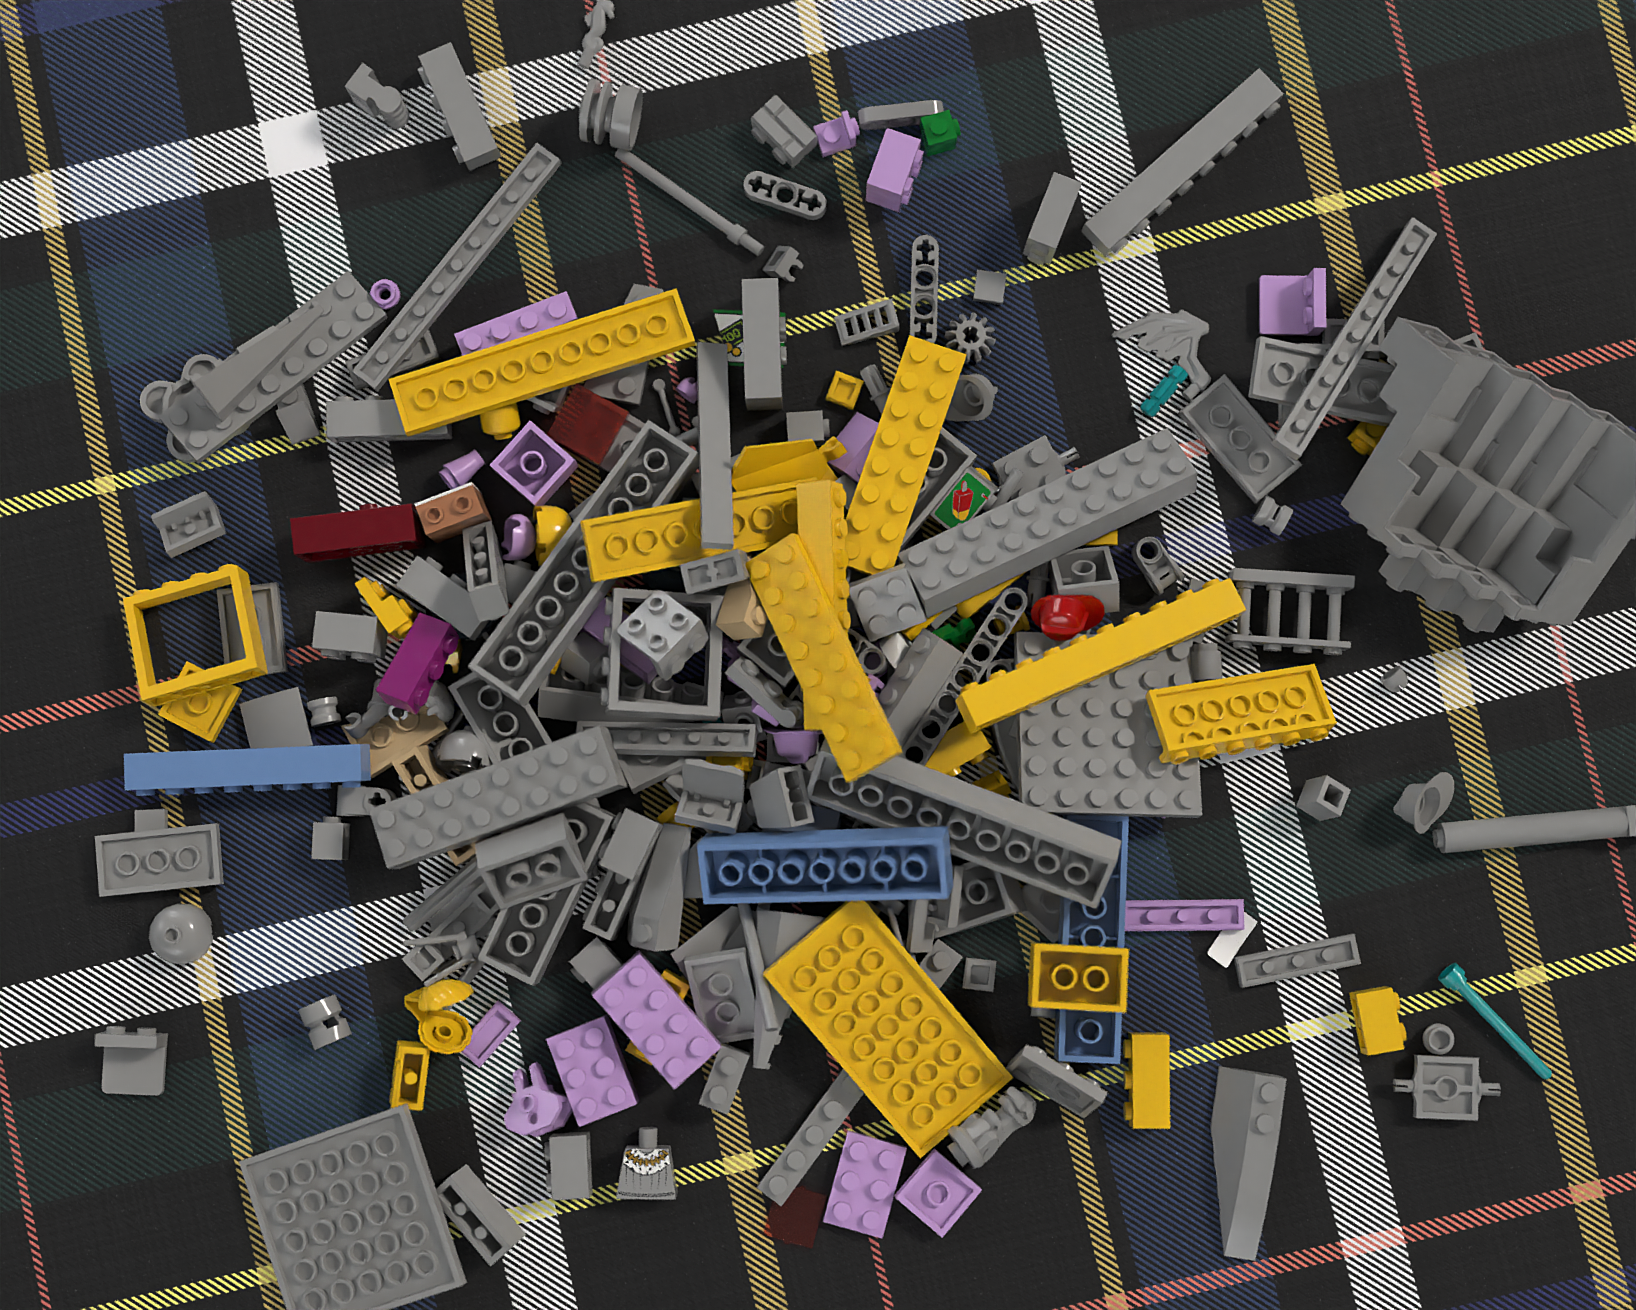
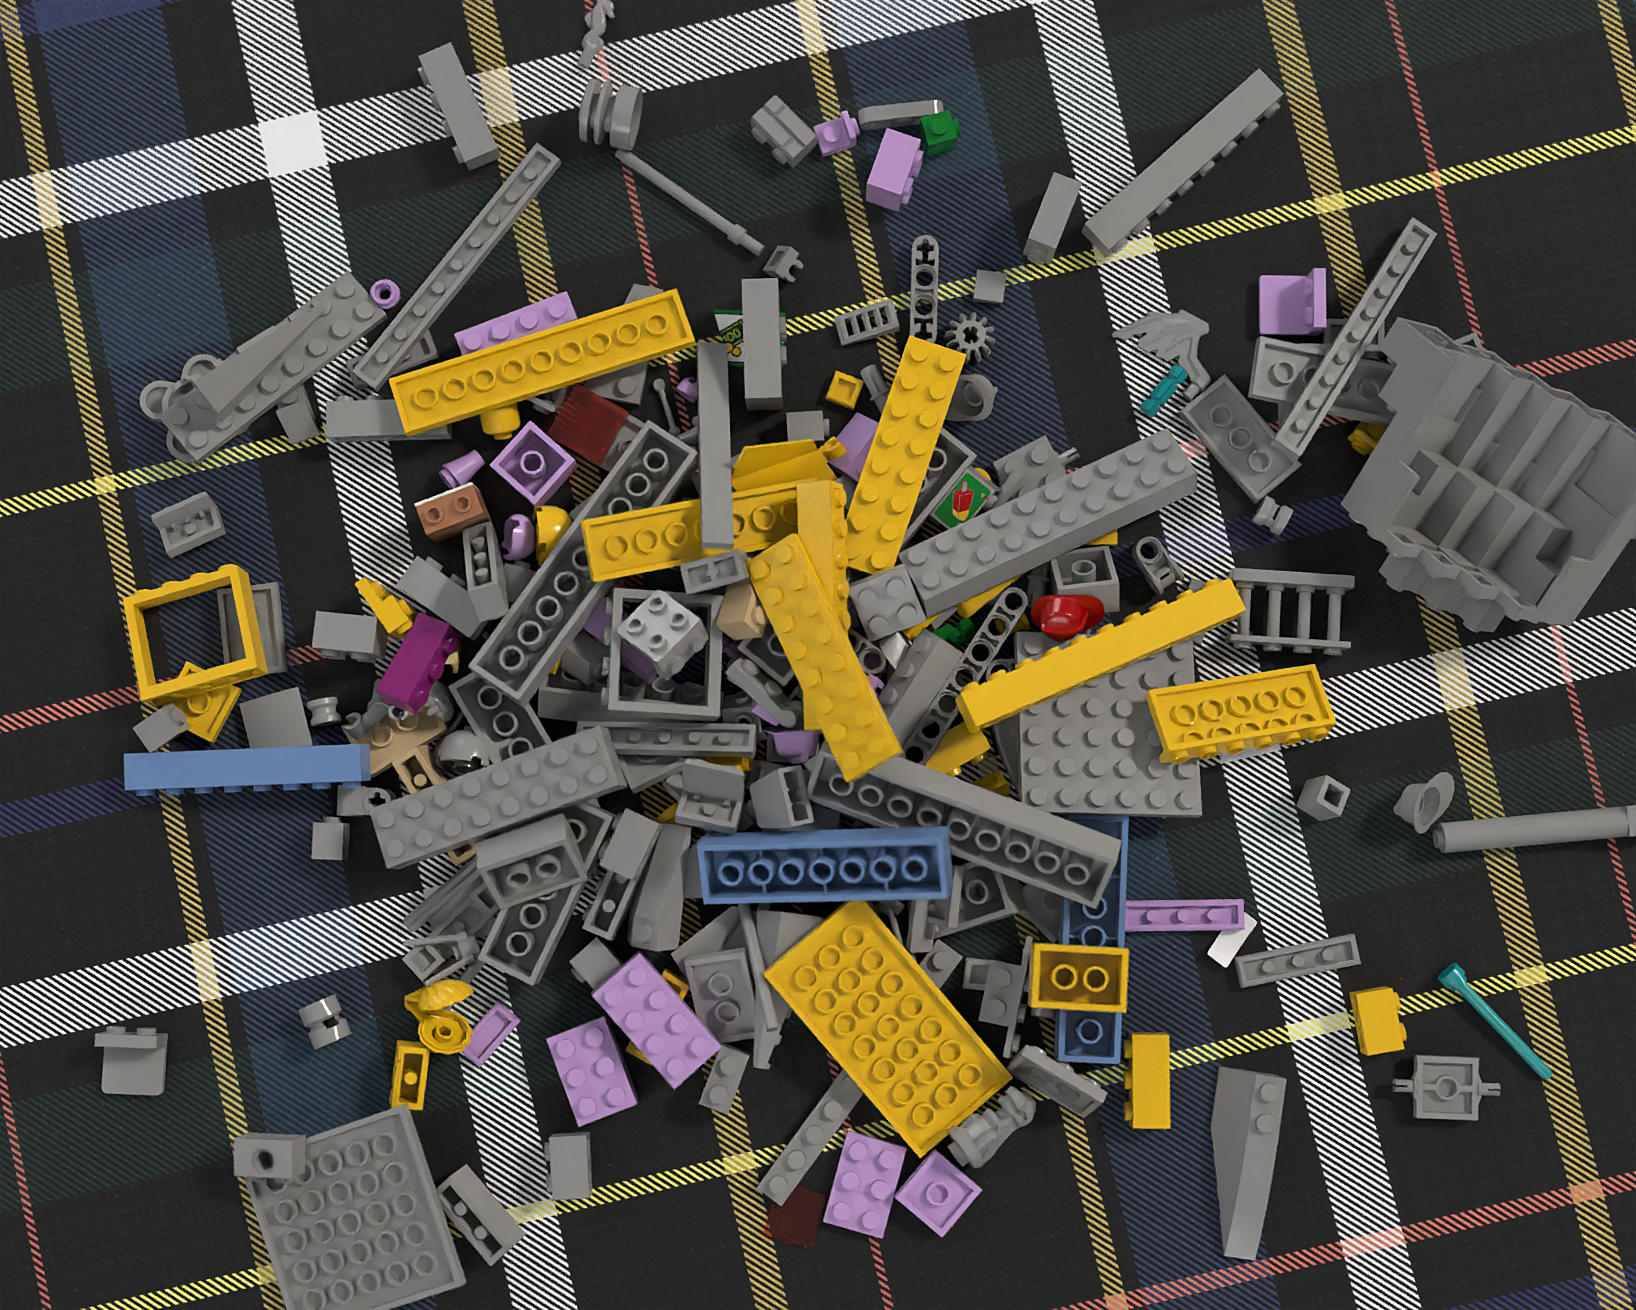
(151, 819): light grey tile -> none
(159, 860): light grey plate -> none
(162, 727): none -> light grey brick
(181, 933): light grey cylinder -> none
(285, 1149): none -> light grey brick
(357, 533): dark red brick -> none
(376, 99): light grey legs -> none
(536, 1107): lavender hinge -> none
(647, 1169): light grey torso -> none
(762, 195): light grey beam -> none
(1005, 996): none -> light grey bracket
(1206, 662): light grey brick -> none
(1394, 678): light grey hinge -> none
(1438, 1039): light grey plate -> none

